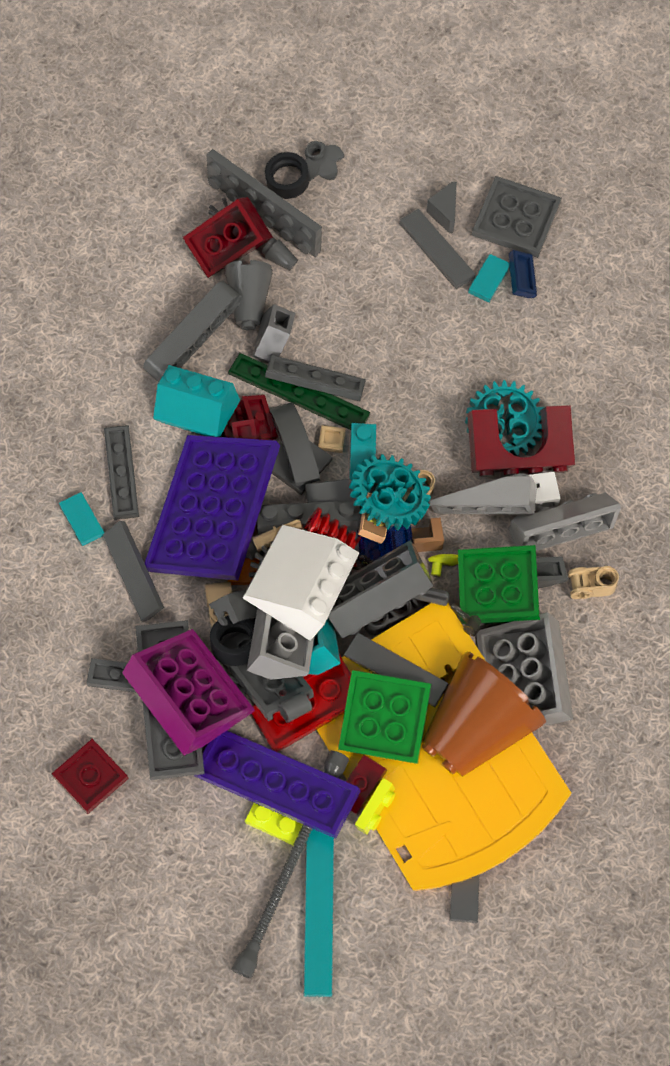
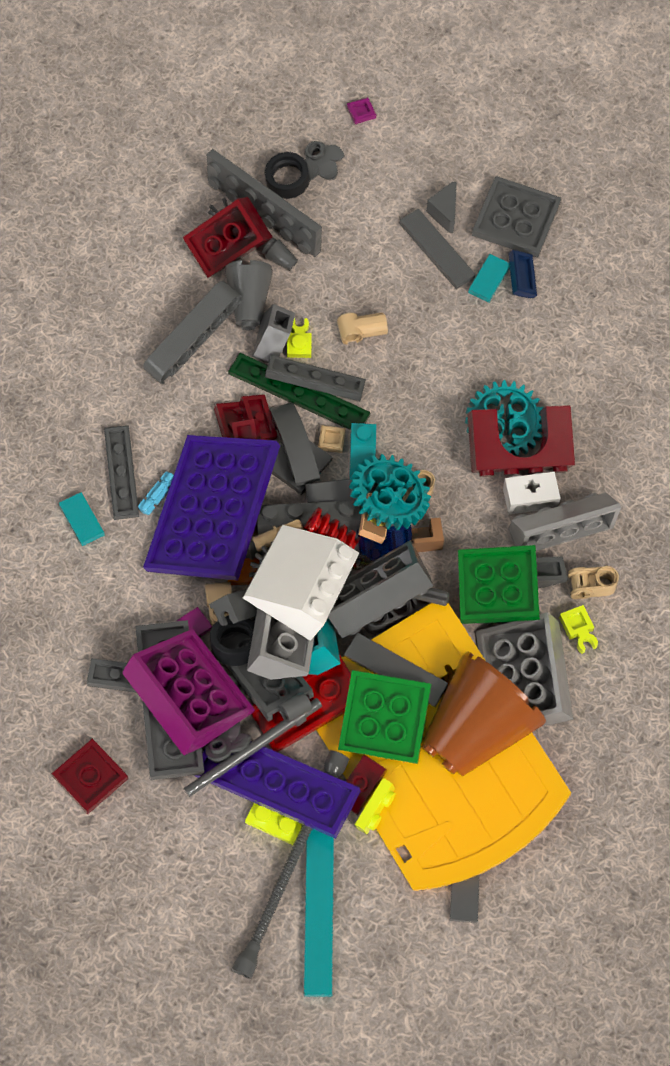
(133, 571): dark grey tile -> none
(156, 494): none -> medium azure axle
(194, 401): teal slope -> none
(197, 622): none -> magenta tile
(227, 743): none -> dark grey plate
(253, 747): none -> dark grey bar
(299, 342): none -> neon yellow plate
(358, 327): none -> tan piece
(361, 110): none -> magenta tile
(442, 559): neon yellow bar -> none
(472, 622): clear smoke hand -> none
(501, 496): light grey slope -> none
(578, 625): none -> neon yellow plate

